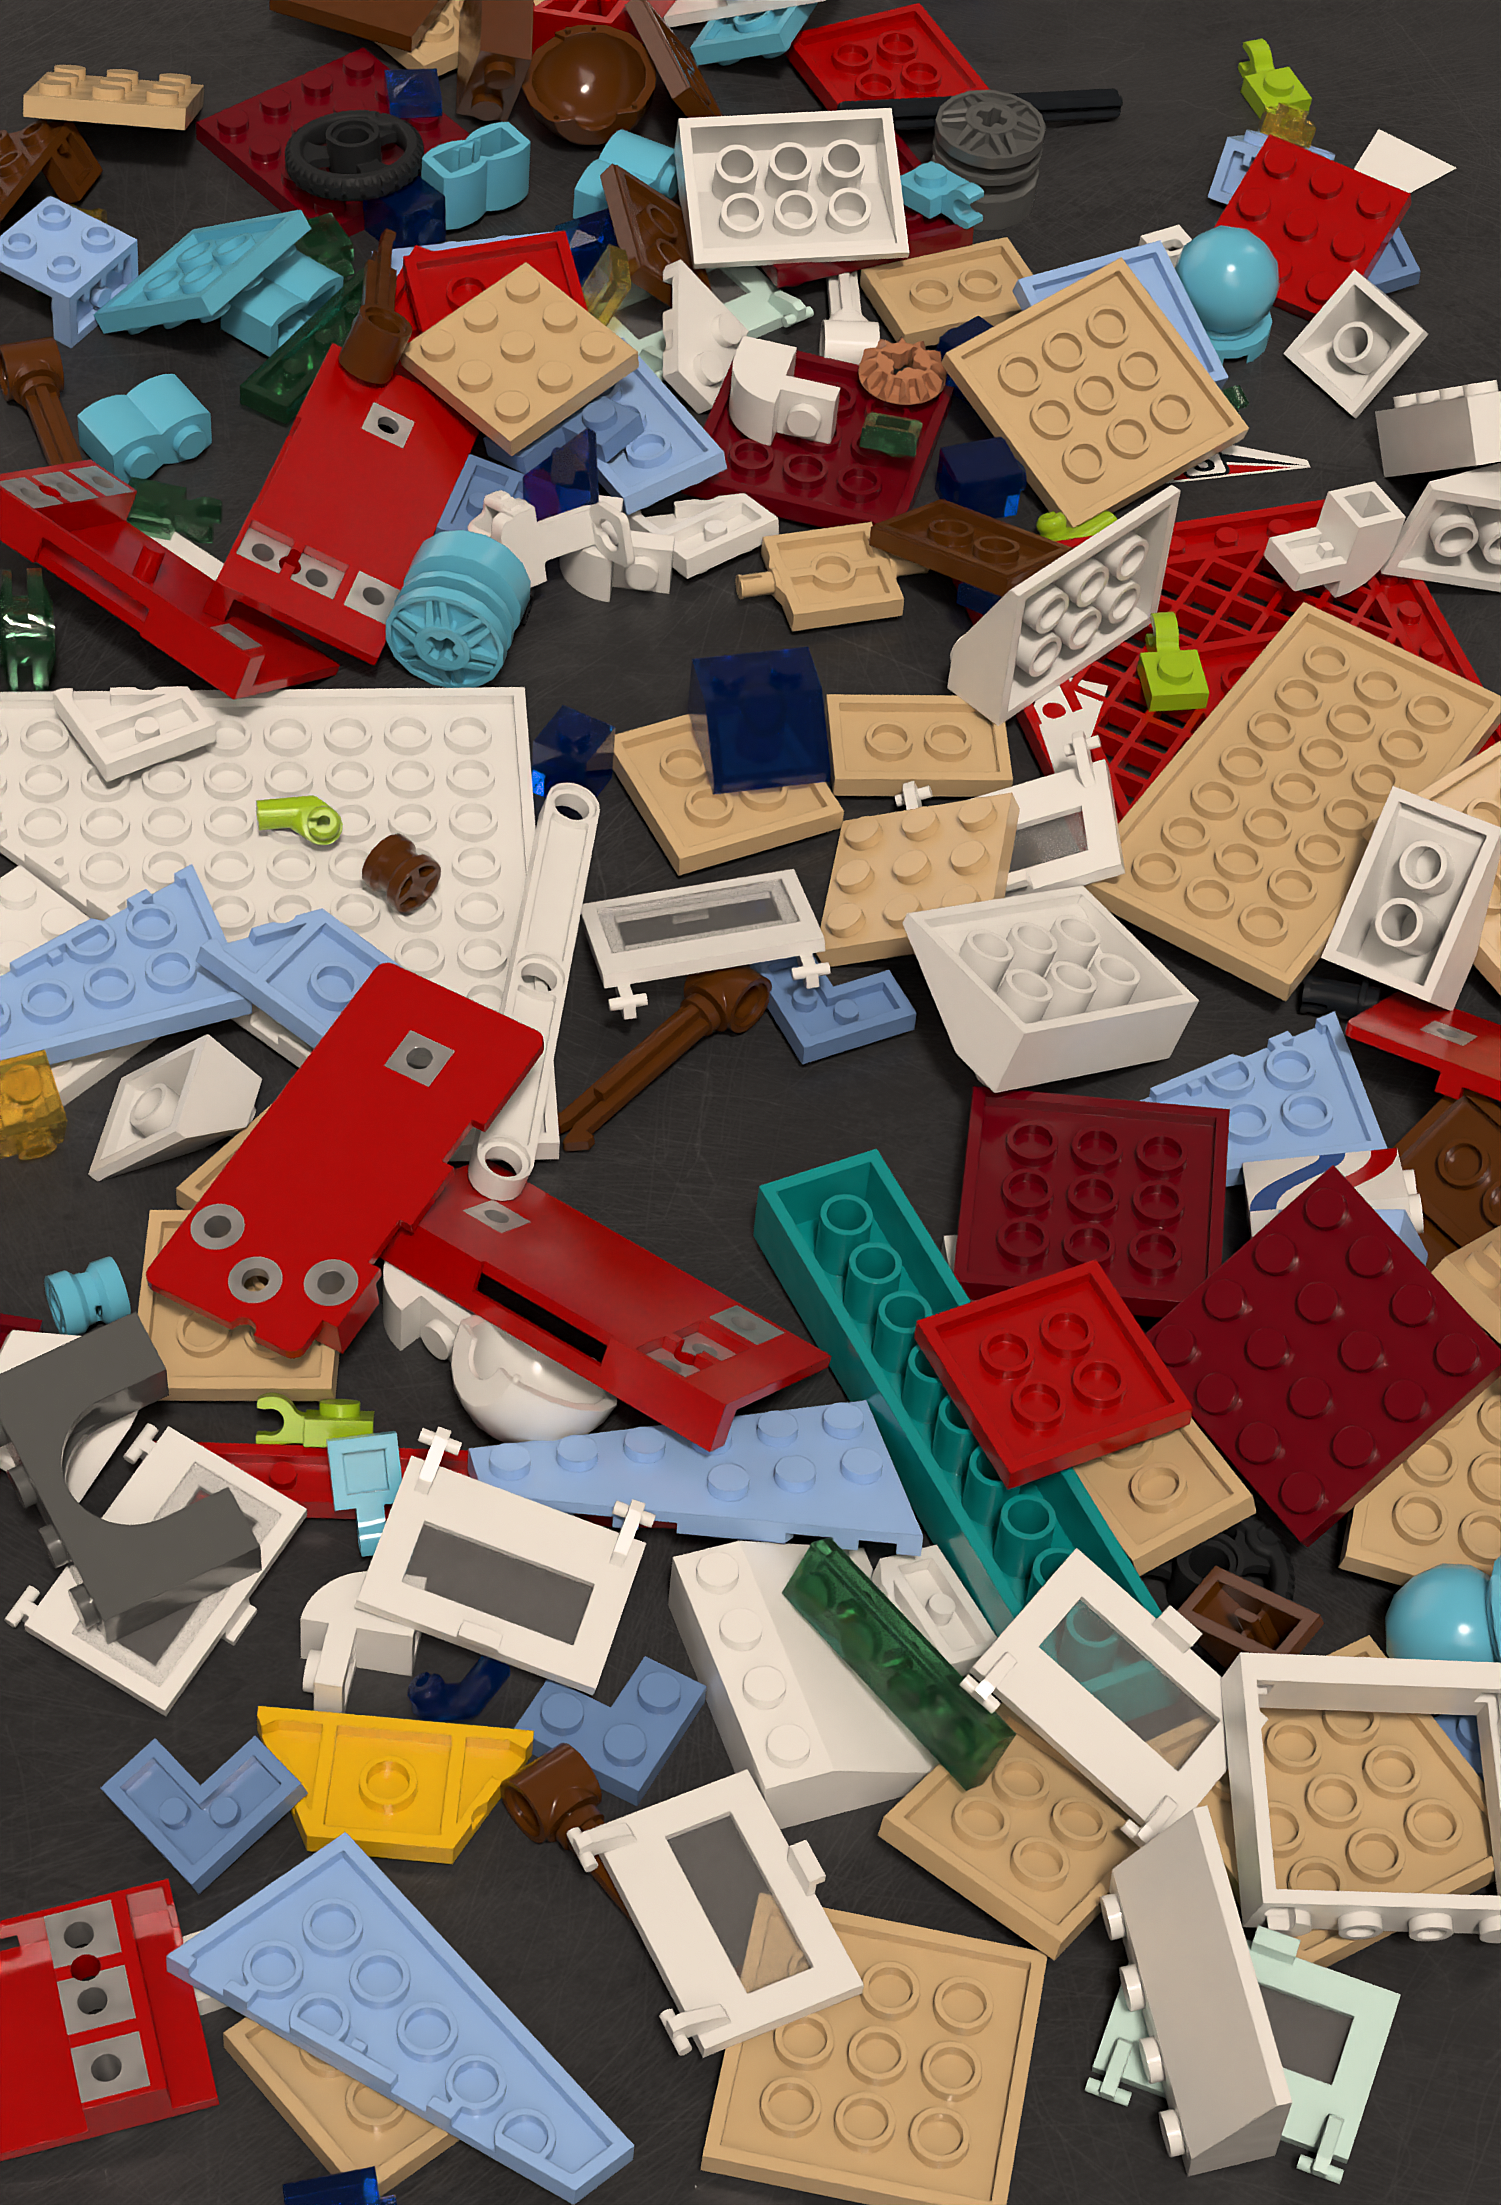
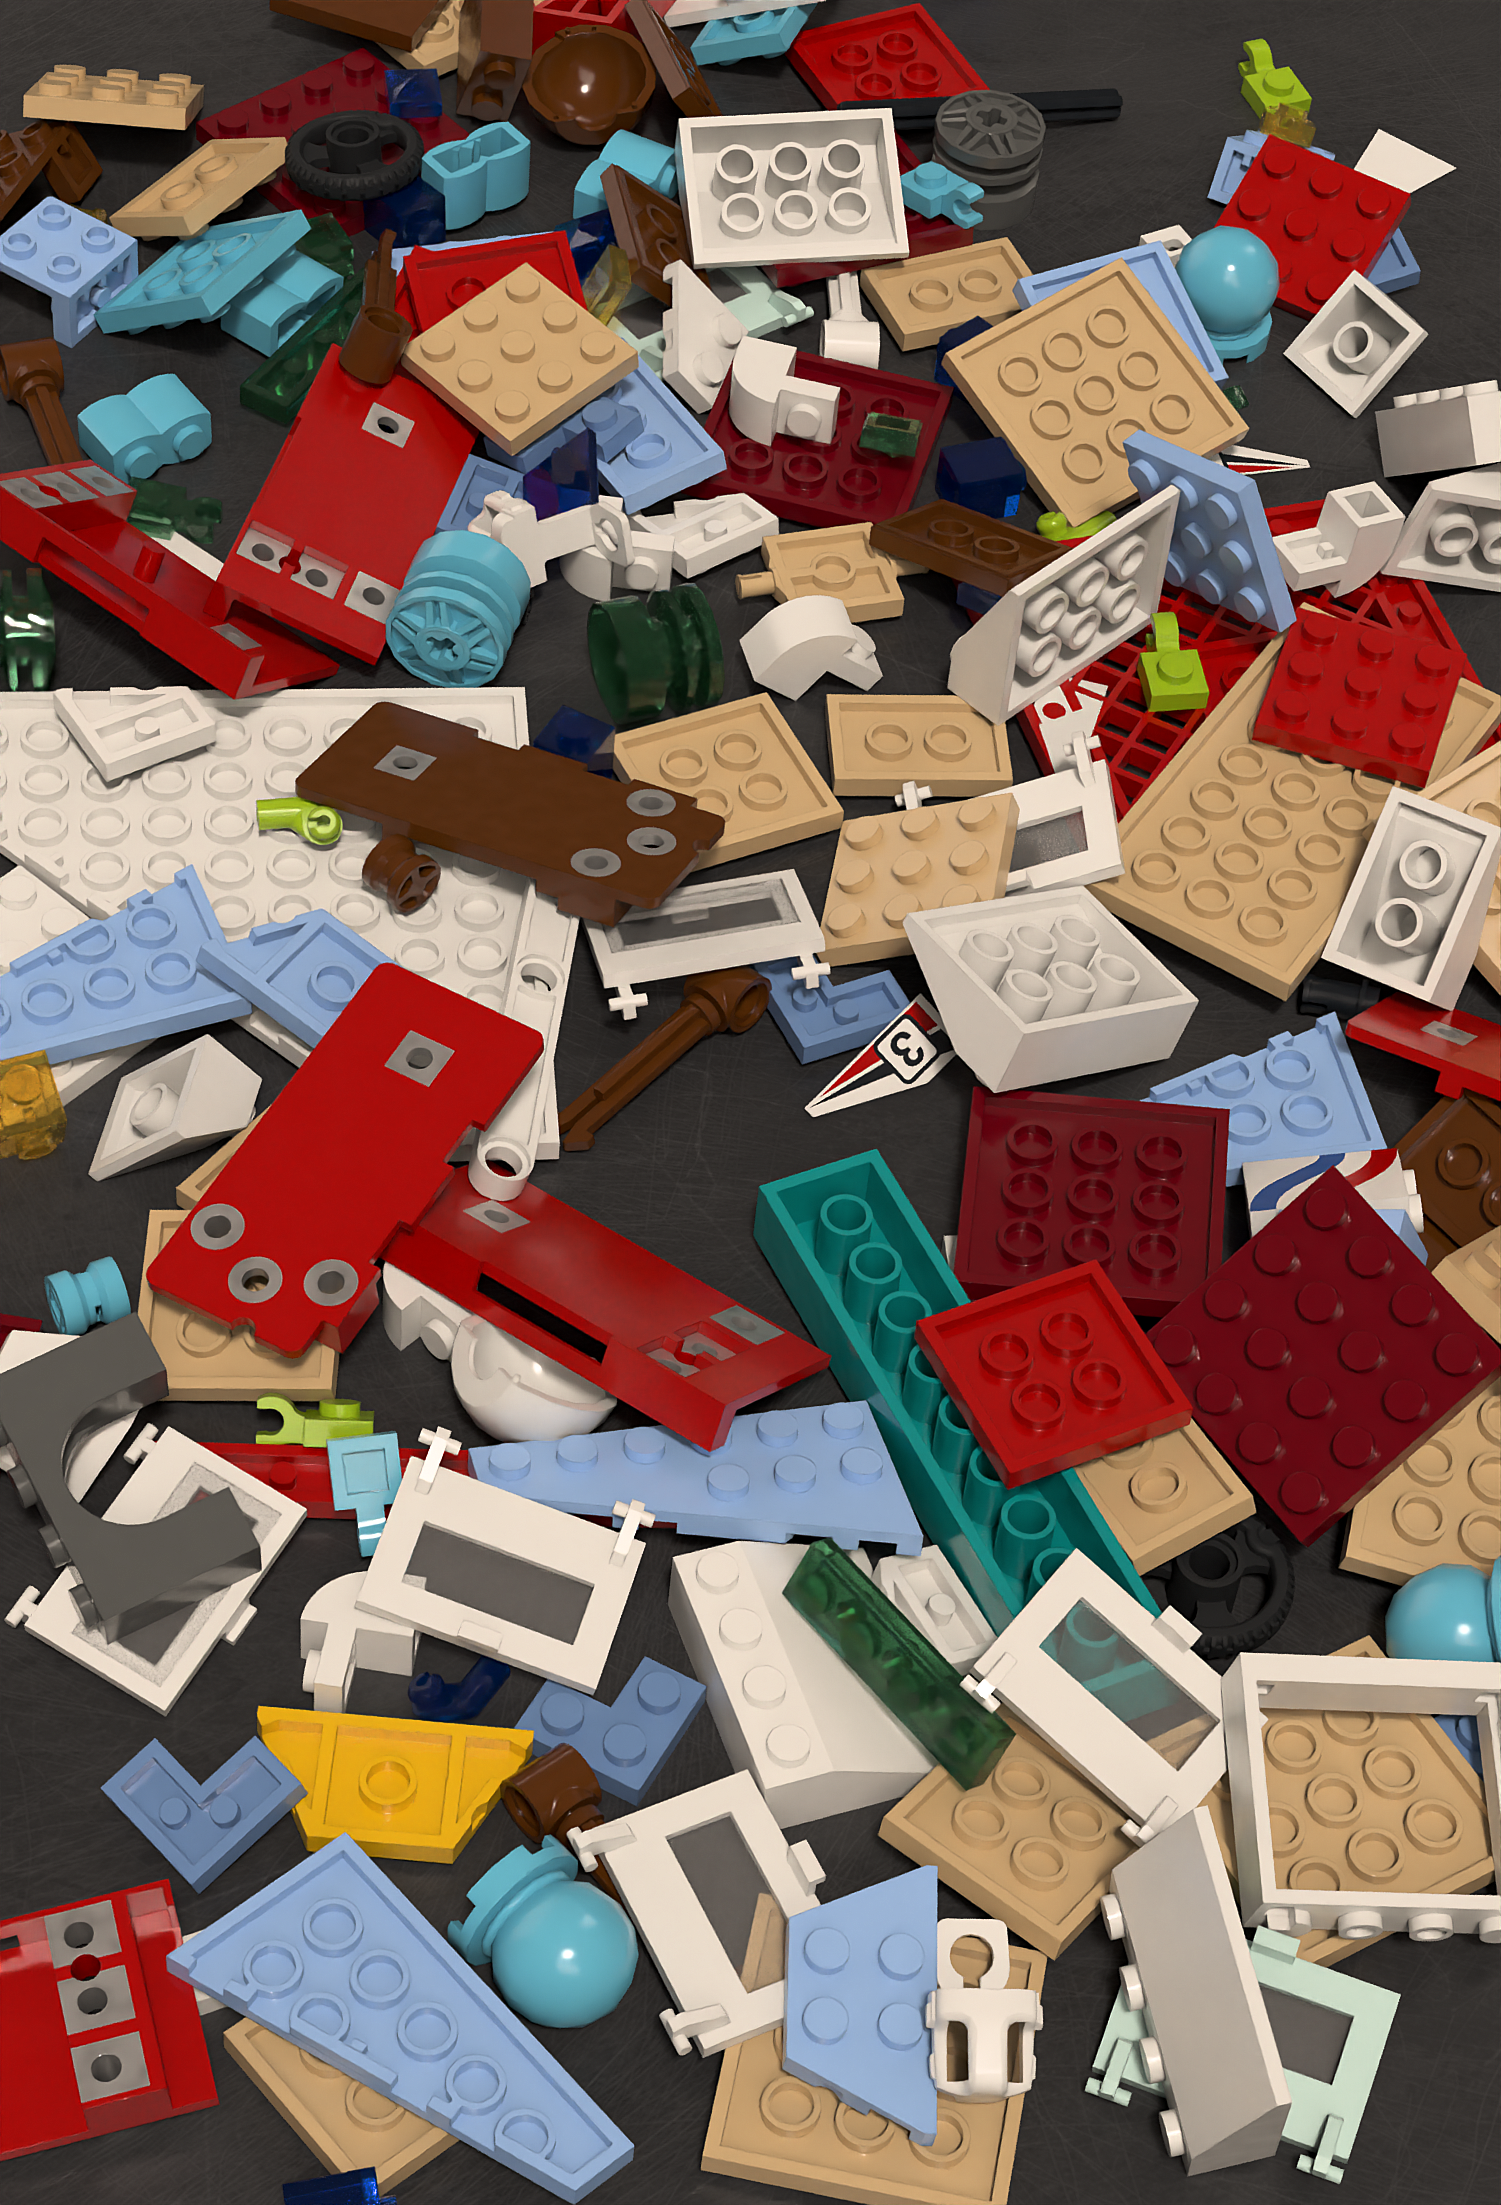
(201, 188): none -> tan plate
(520, 810): none -> reddish brown piece
(553, 1942): none -> medium azure tile
(655, 653): none -> clear green wheel
(759, 720): clear blue slope -> none
(805, 640): none -> white brick
(860, 1997): none -> light blue wing
(898, 1059): none -> sticker
(909, 386): nougat gear -> none
(986, 2014): none -> white piece
(1219, 531): none -> light blue plate
(1246, 1618): reddish brown slope -> none
(1360, 697): none -> red plate

